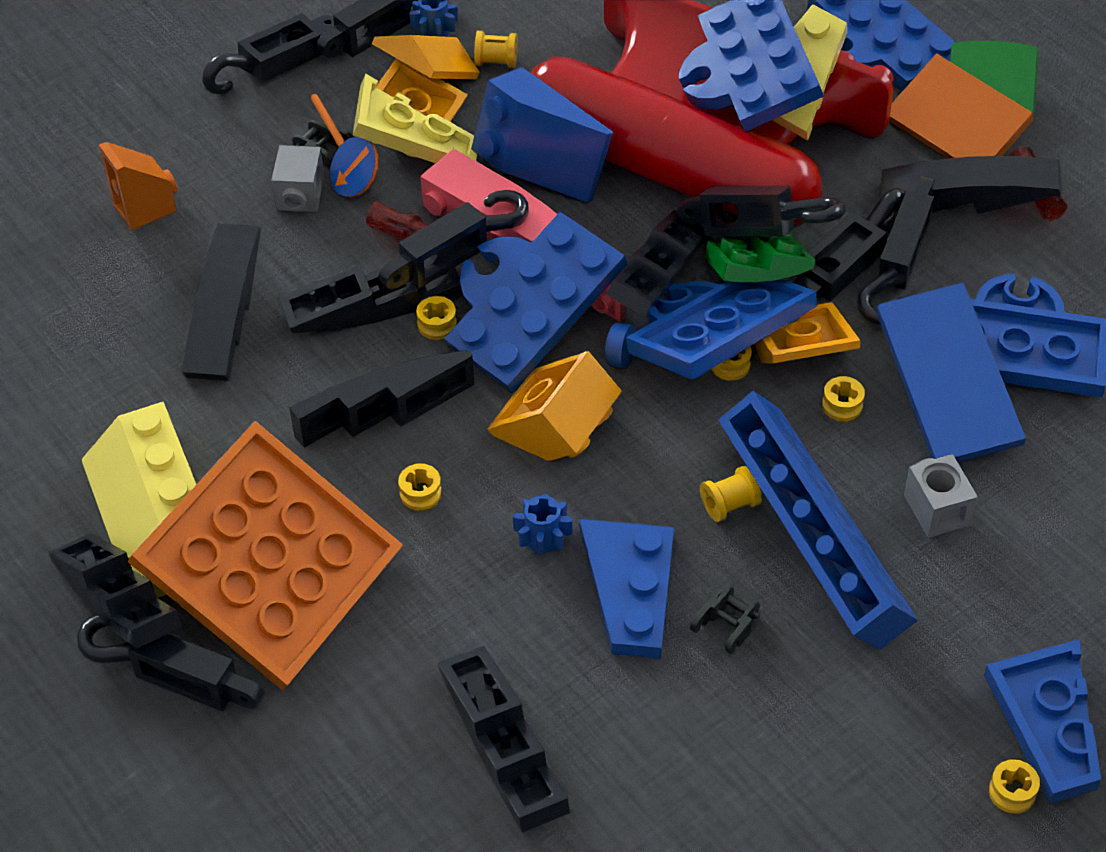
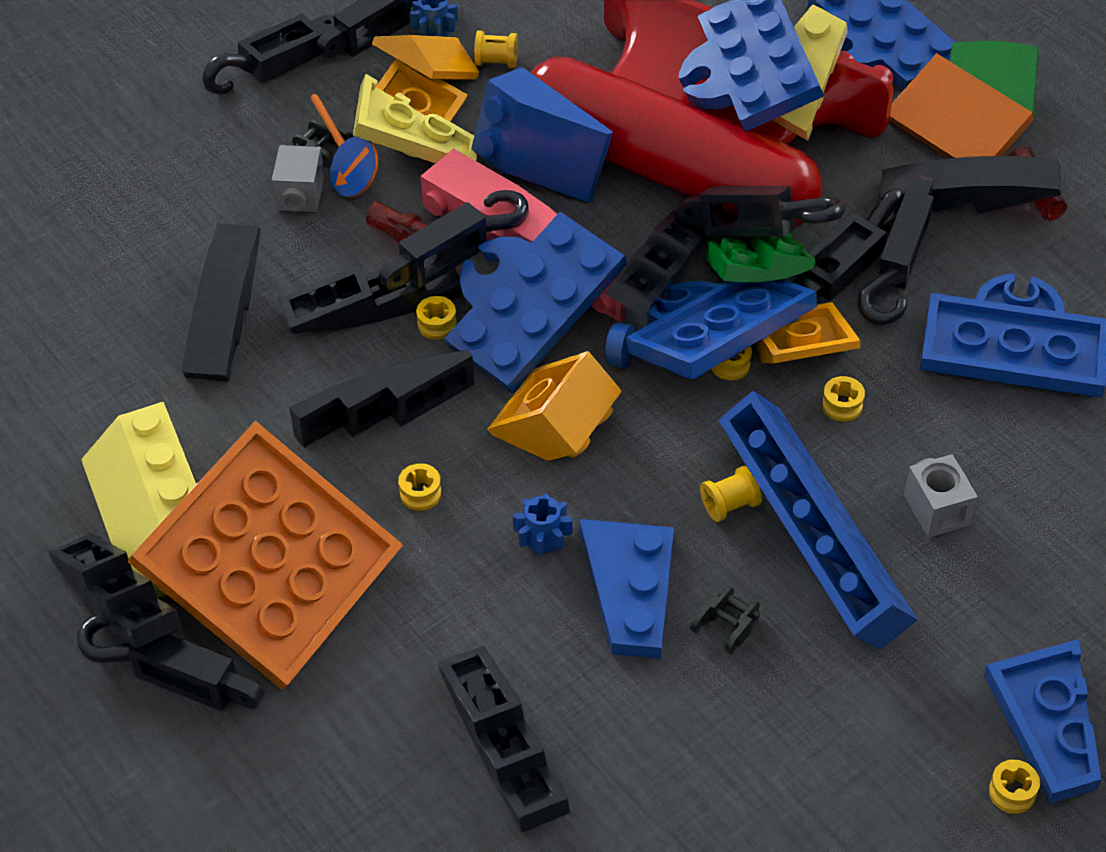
(137, 185): orange slope -> none
(950, 374): blue tile -> none

